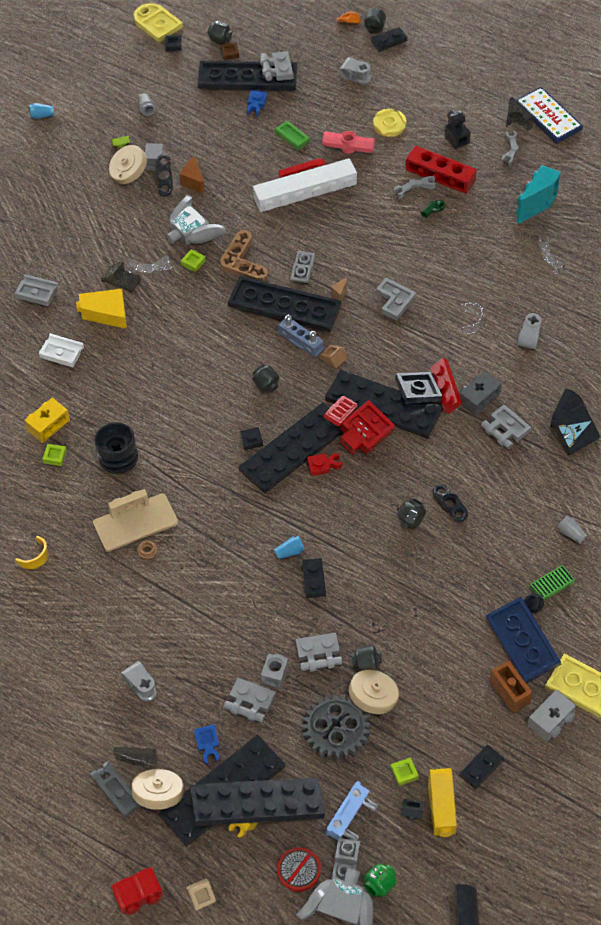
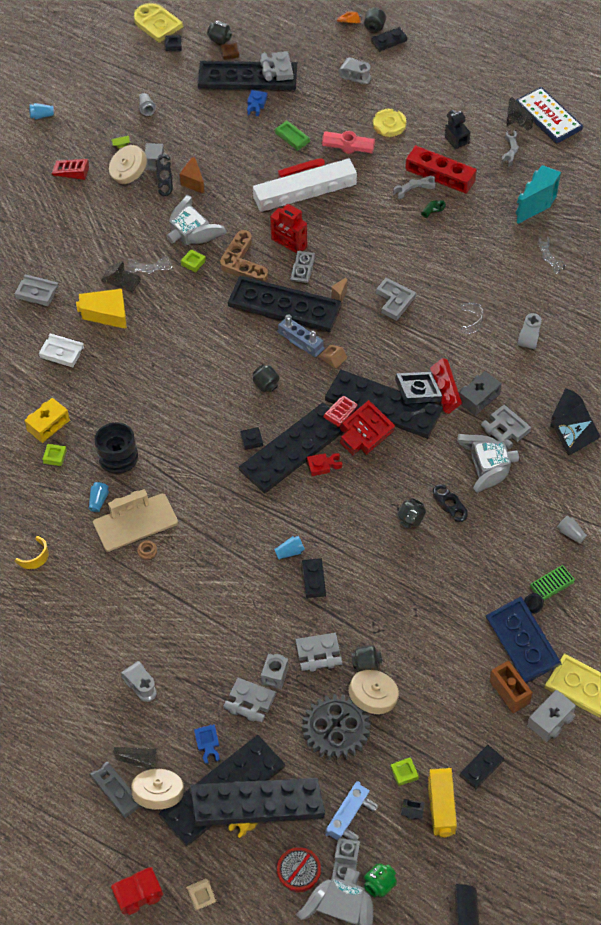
(79, 170): none -> red slope
(98, 495): none -> dark azure cone
(289, 228): none -> red piece
(489, 458): none -> light grey torso

